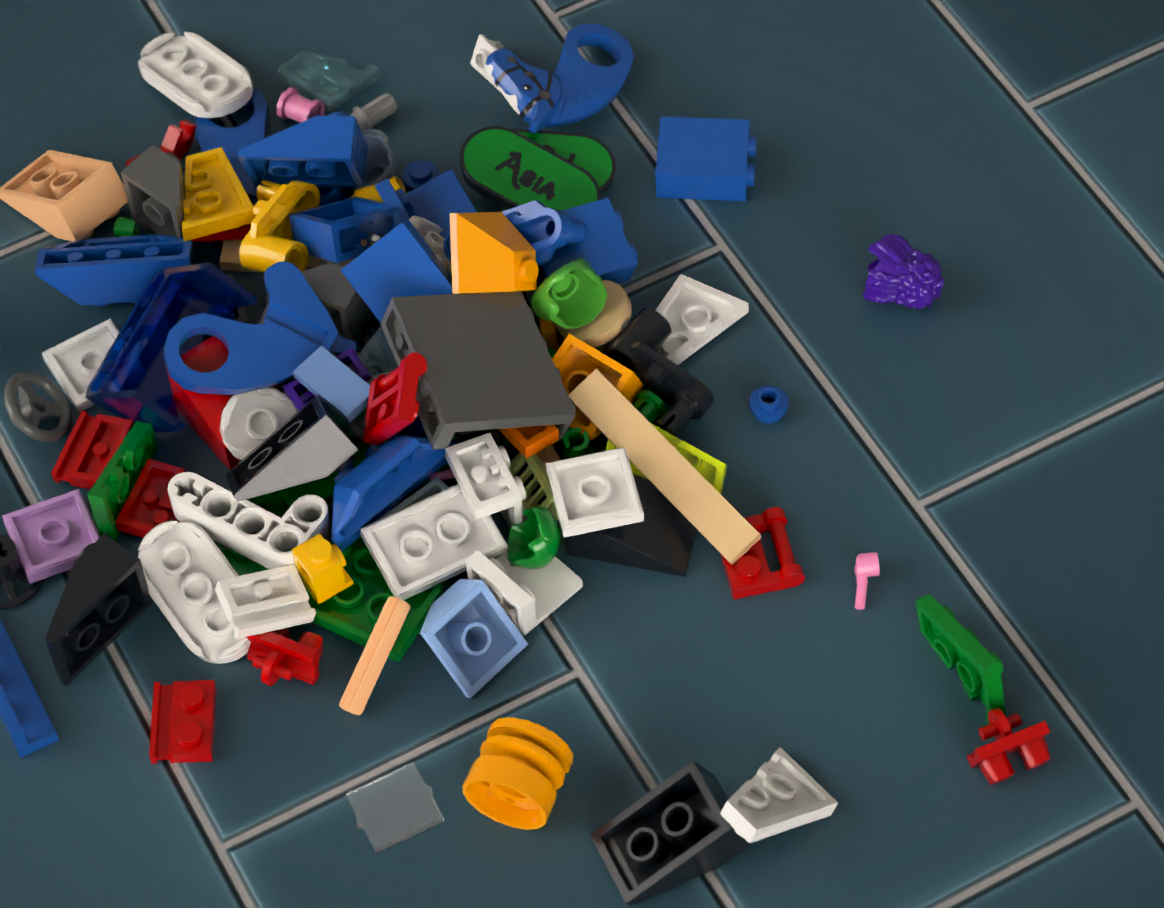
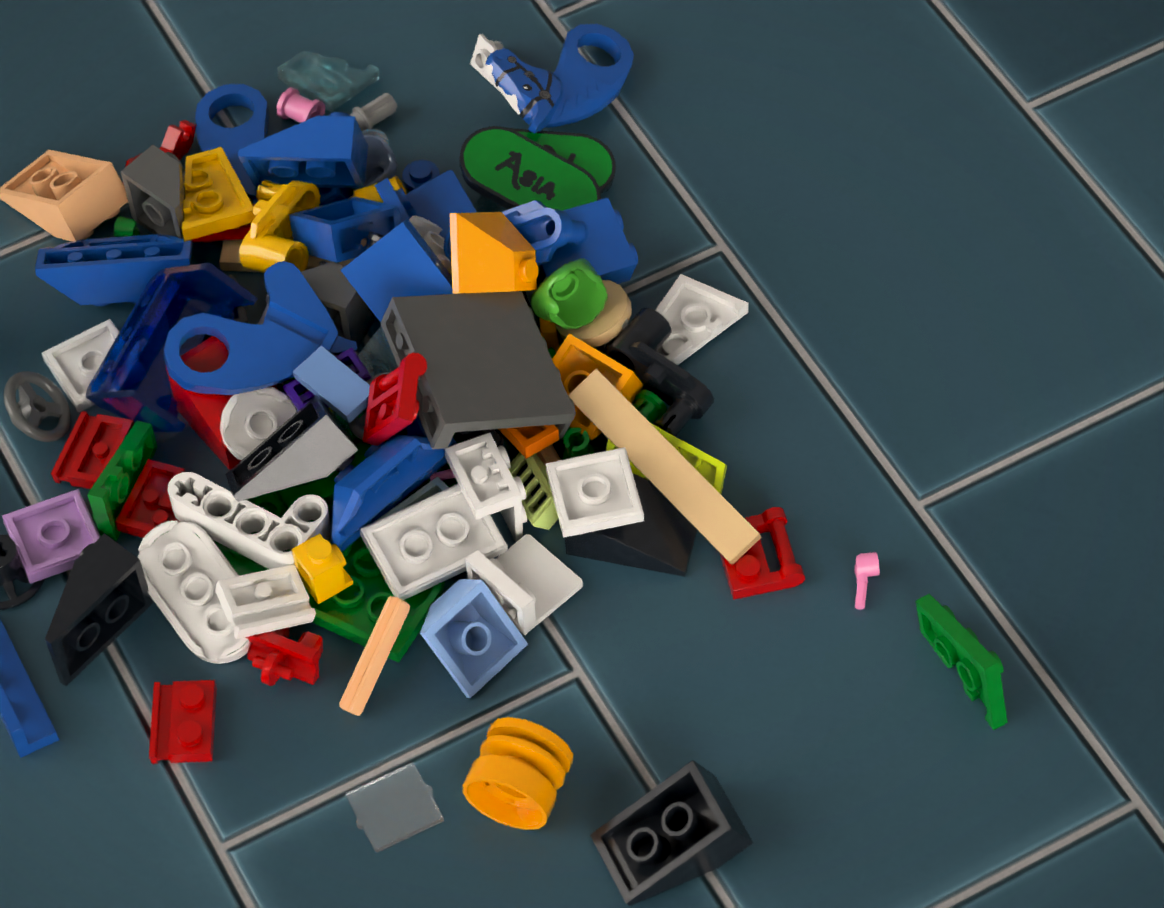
(195, 75): white tile -> none
(535, 540): green hair -> none
(704, 158): blue brick -> none
(768, 411): blue plate -> none
(777, 800): white wing -> none
(902, 274): dark purple hair -> none
(993, 756): red hips -> none

